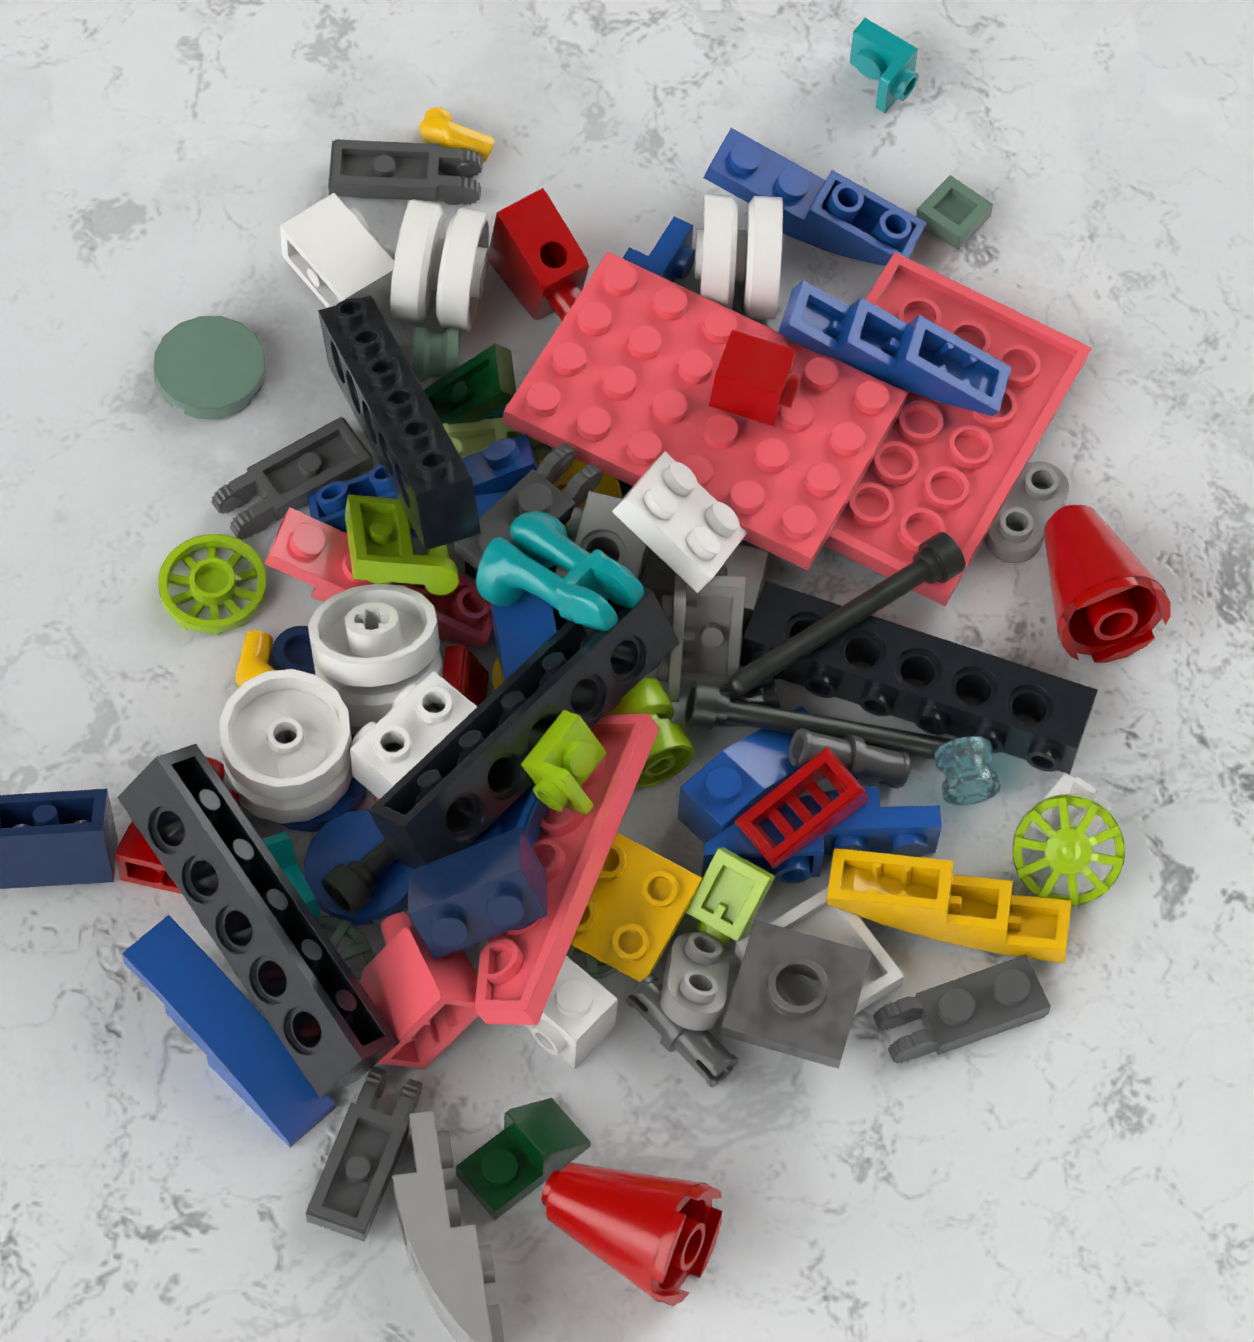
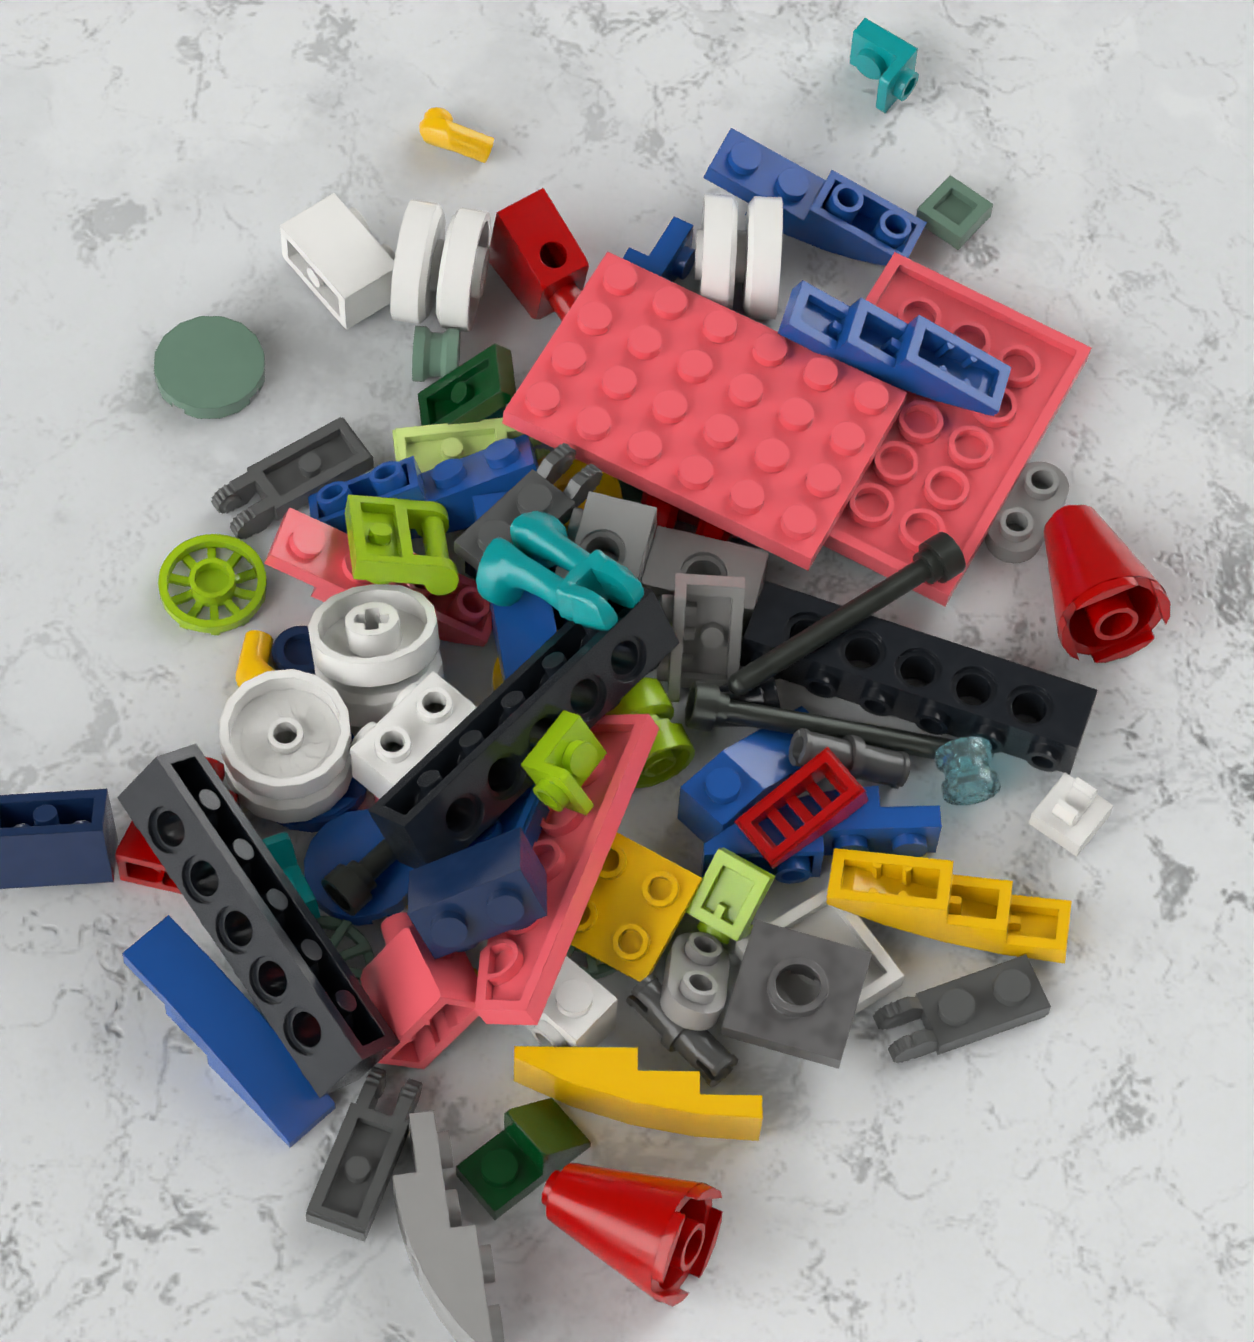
(399, 423): black brick -> none
(404, 171): dark grey hinge -> none
(465, 673): red tile -> none
(611, 1086): none -> yellow slope
(681, 521): white plate -> none
(755, 378): red brick -> none
(1068, 849): lime wheel -> none

